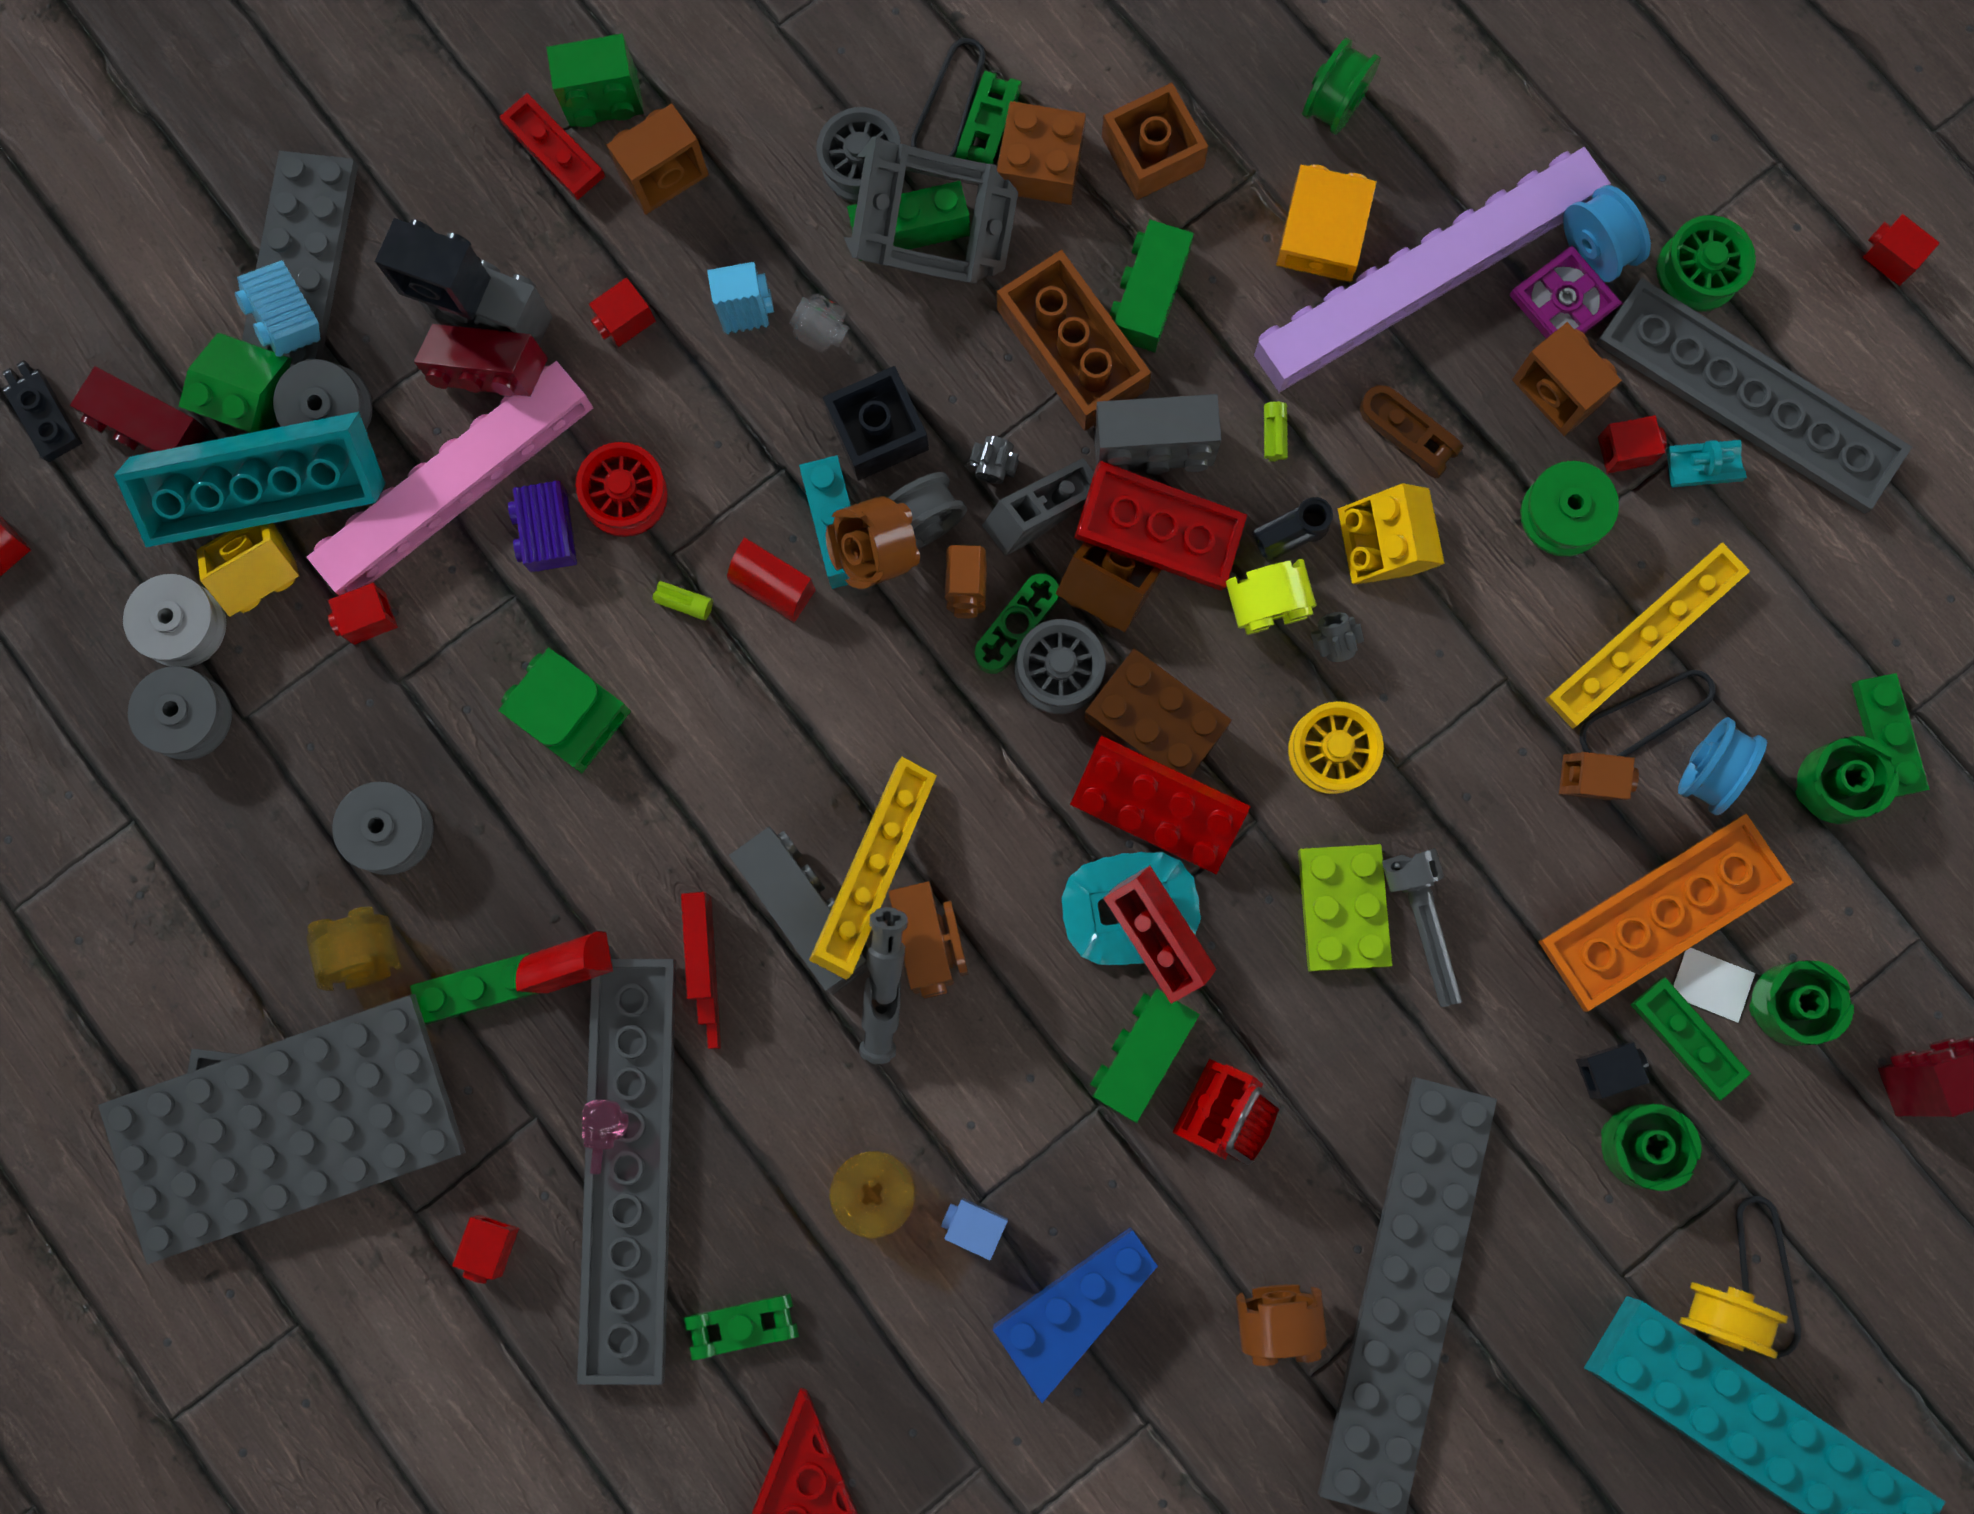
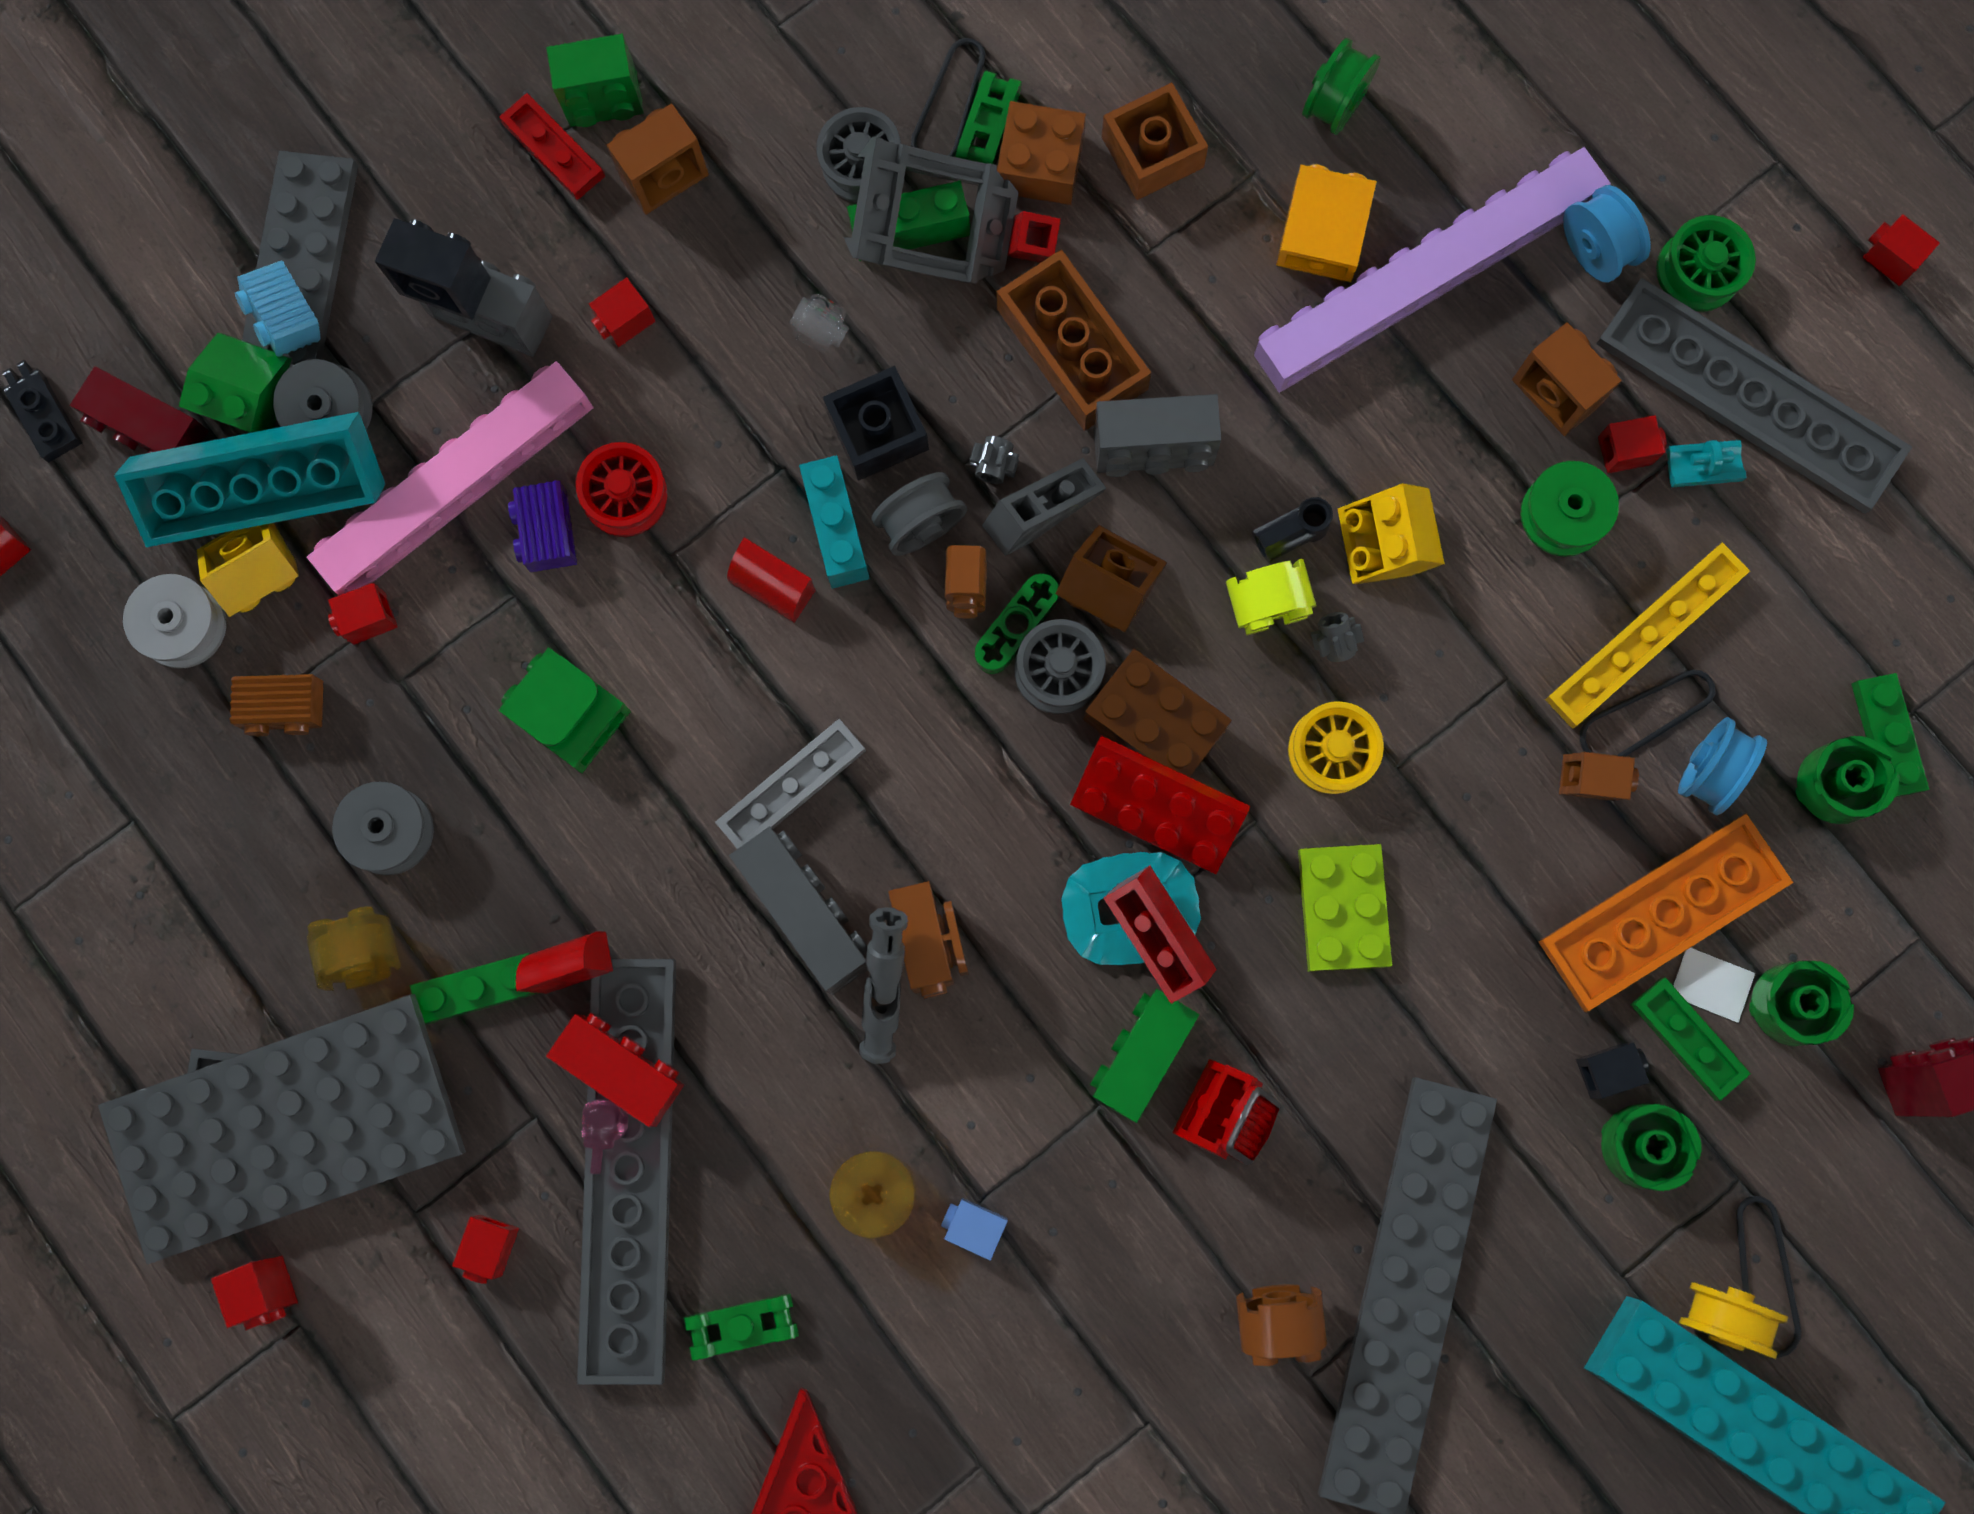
(179, 713): dark grey wheel -> none
(255, 1293): none -> red brick
(276, 703): none -> dark orange brick
(481, 360): dark red brick -> none
(616, 1068): none -> red brick
(683, 600): lime piece -> none
(701, 962): red piece -> none
(740, 297): medium azure brick -> none
(791, 784): none -> light grey plate
(872, 541): dark orange brick -> none
(873, 868): yellow plate -> none
(1033, 236): none -> red brick
(1069, 1314): blue wedge -> none
(1151, 283): green brick -> none
(1160, 526): red plate -> none
(1275, 431): lime piece -> none
(1409, 428): reddish brown plate -> none
(1415, 877): dark grey piece -> none
(1565, 293): magenta piece -> none

